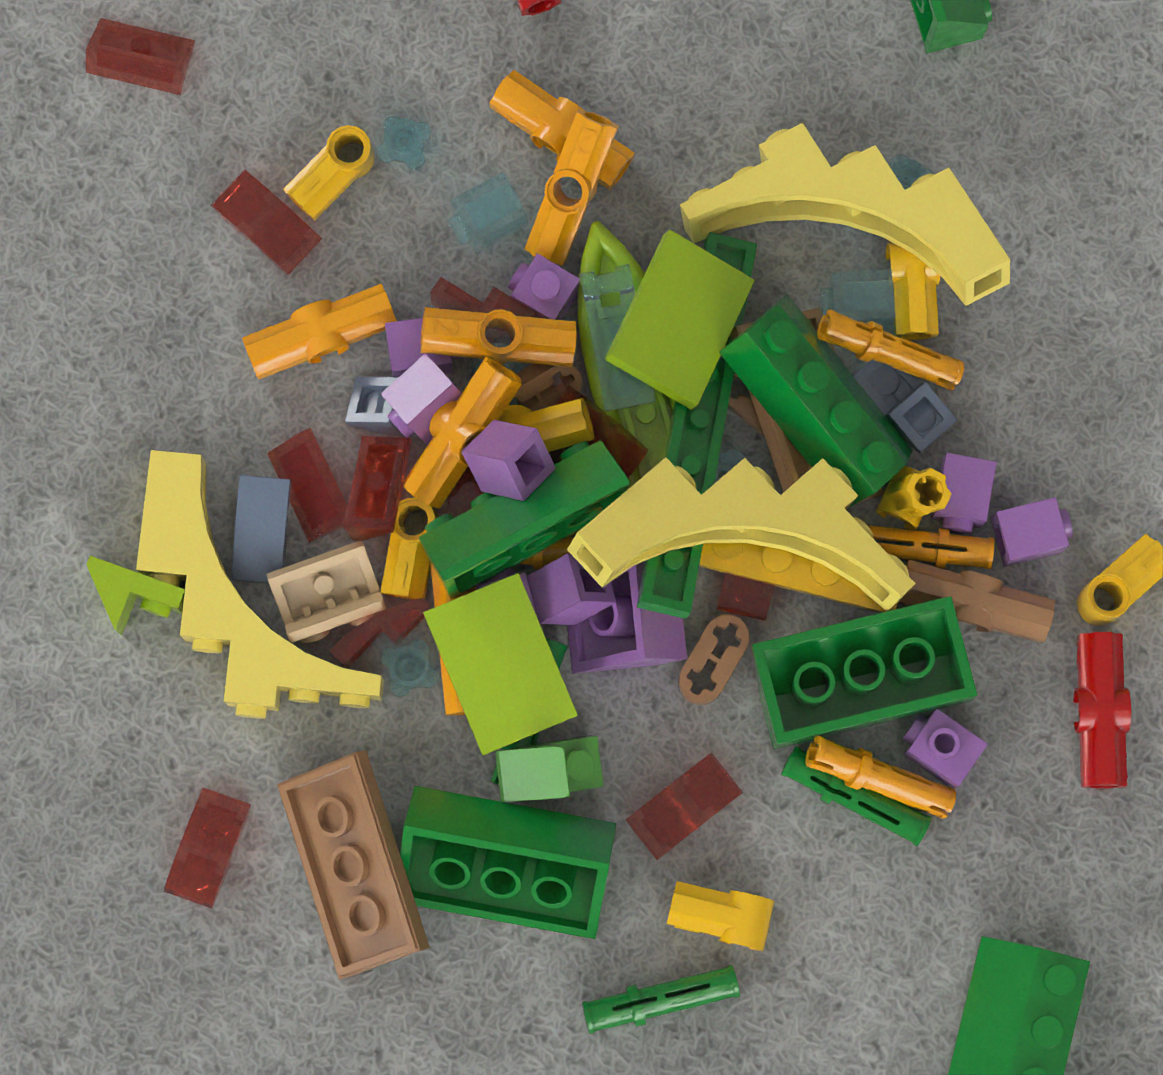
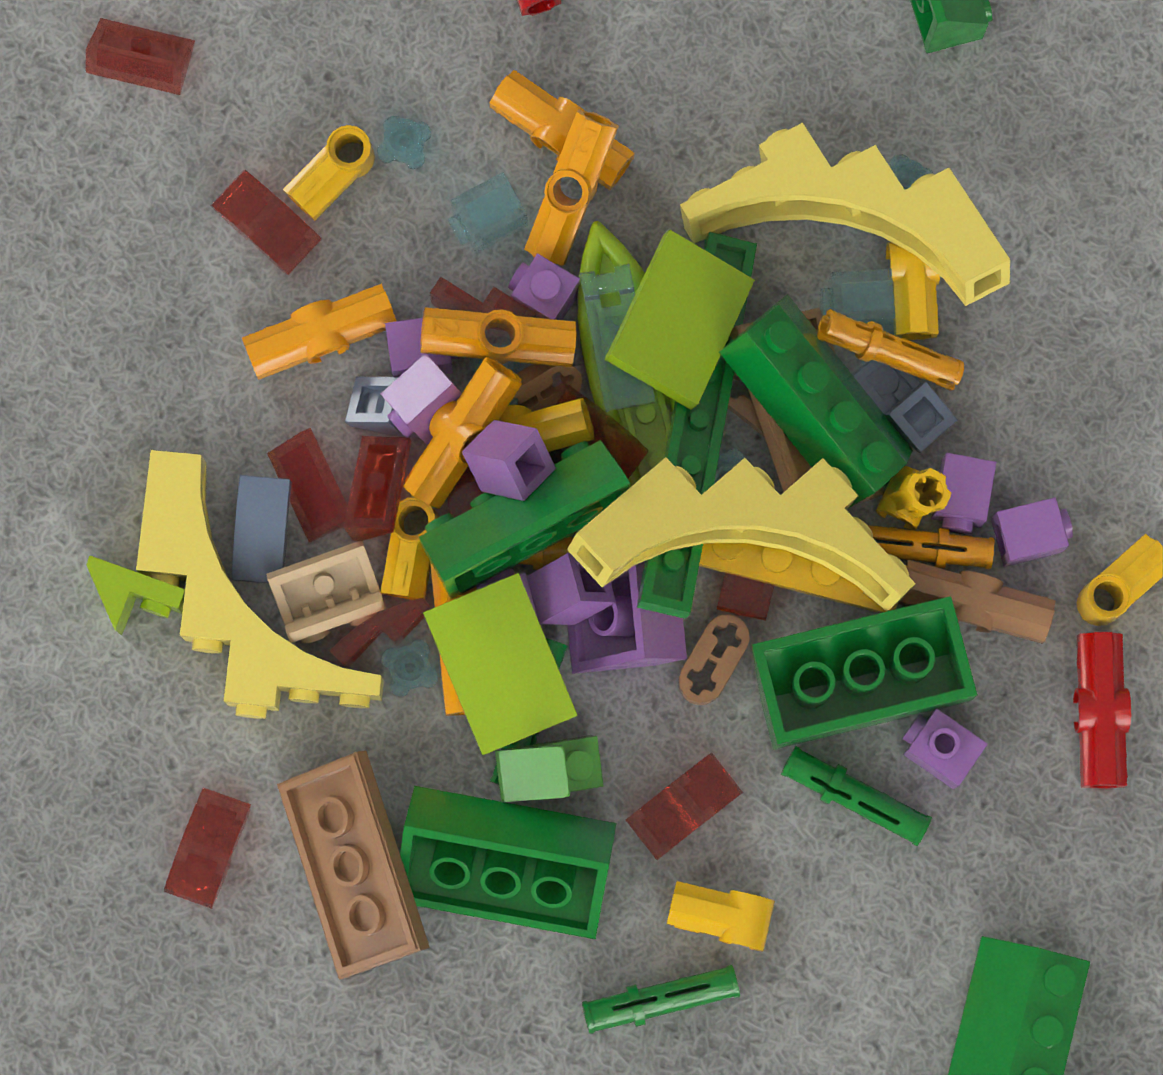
(862, 770): light orange pin -> none

